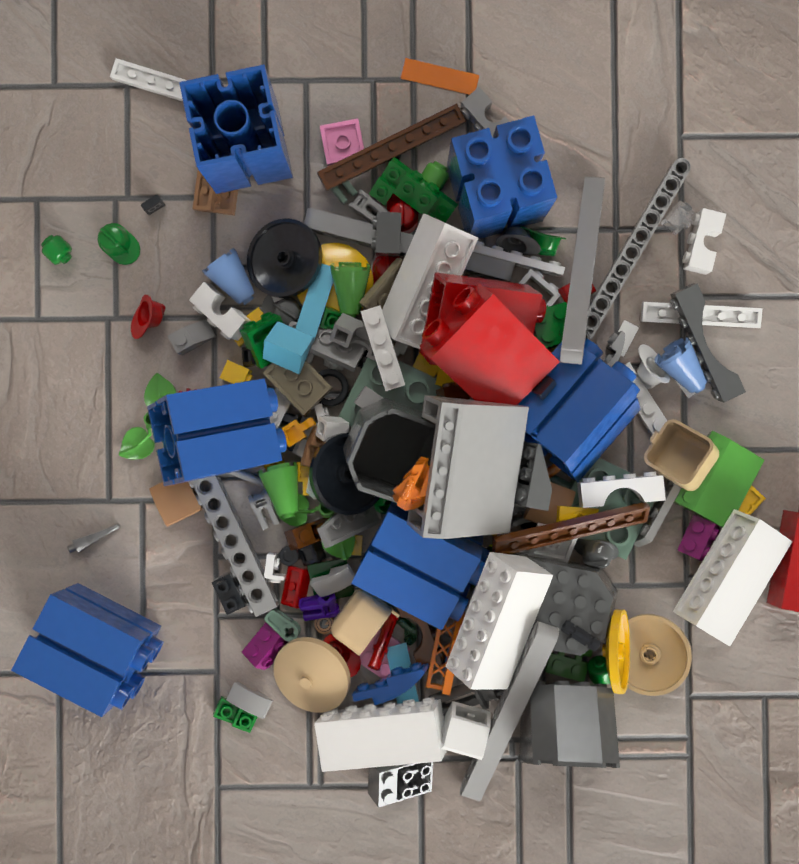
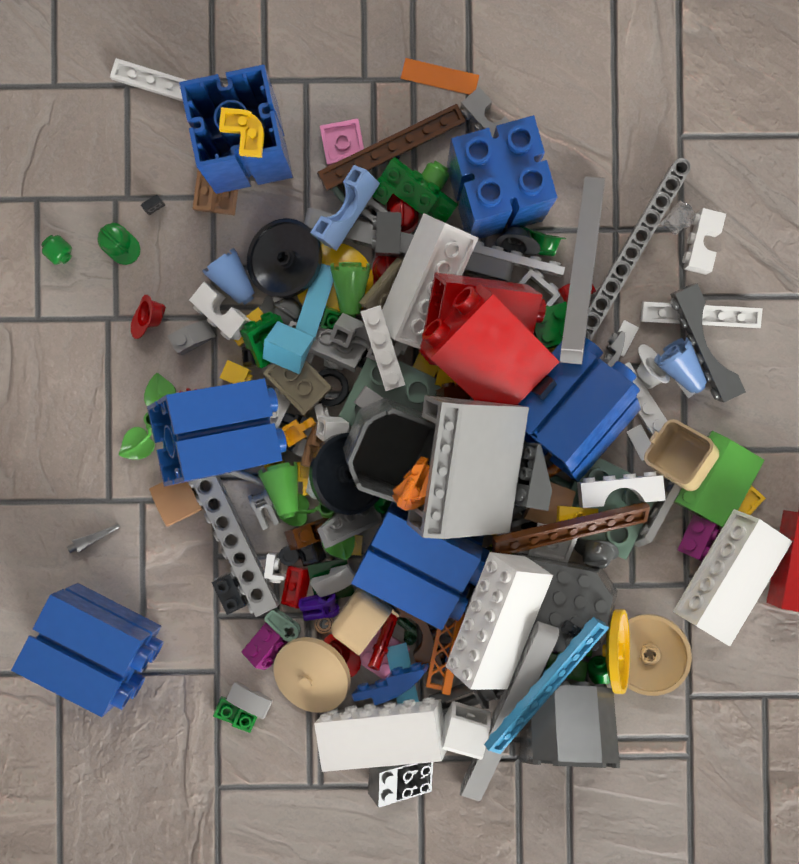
(246, 124): none -> yellow plate
(359, 189): none -> light blue arch
(547, 684): none -> dark azure plate
(639, 440): none -> white sticker

